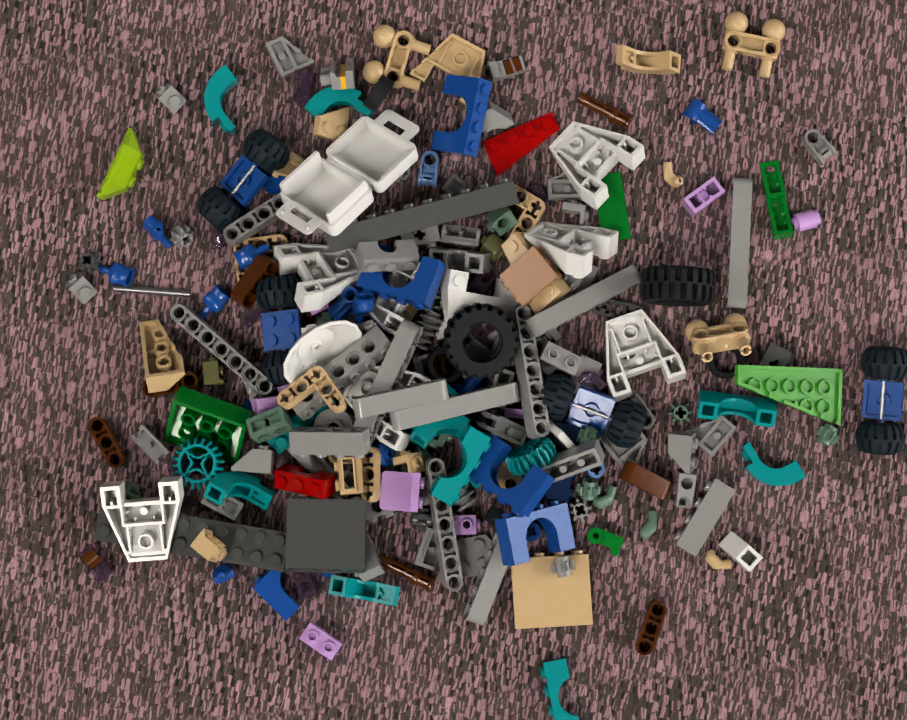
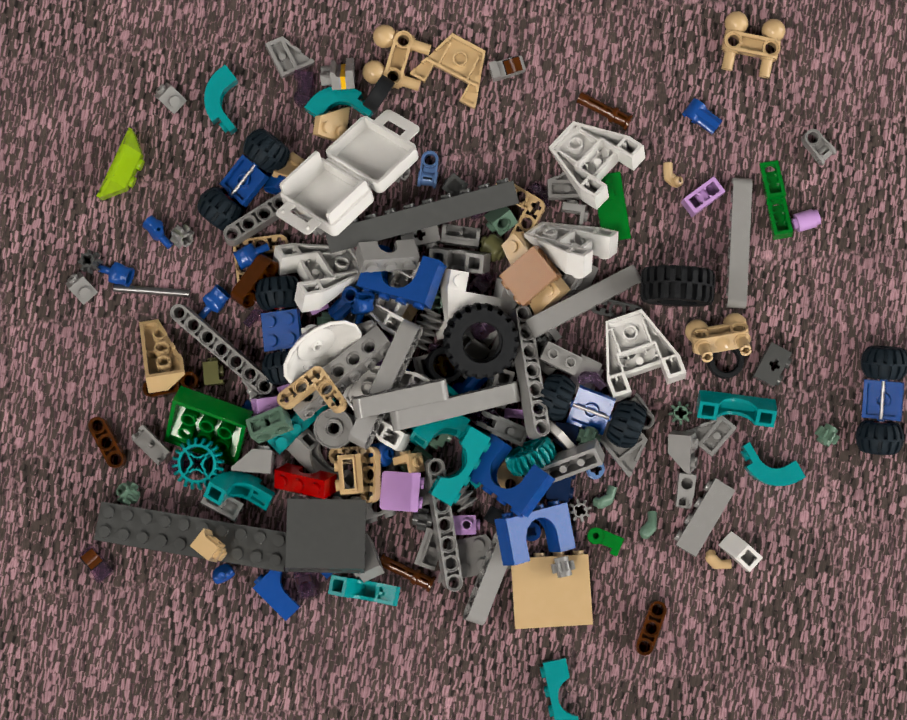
(144, 524): white wedge -> none
(220, 242): arm -> none
(321, 640): lavender brick -> none
(330, 441): light grey brick -> none
(467, 138): blue arch -> none
(496, 118): light grey slope -> none
(516, 143): red wing -> none
(588, 488): sand green gear -> none
(645, 480): reddish brown beam -> none
(648, 62): tan arch -> none
(802, 388): bright green wing -> none

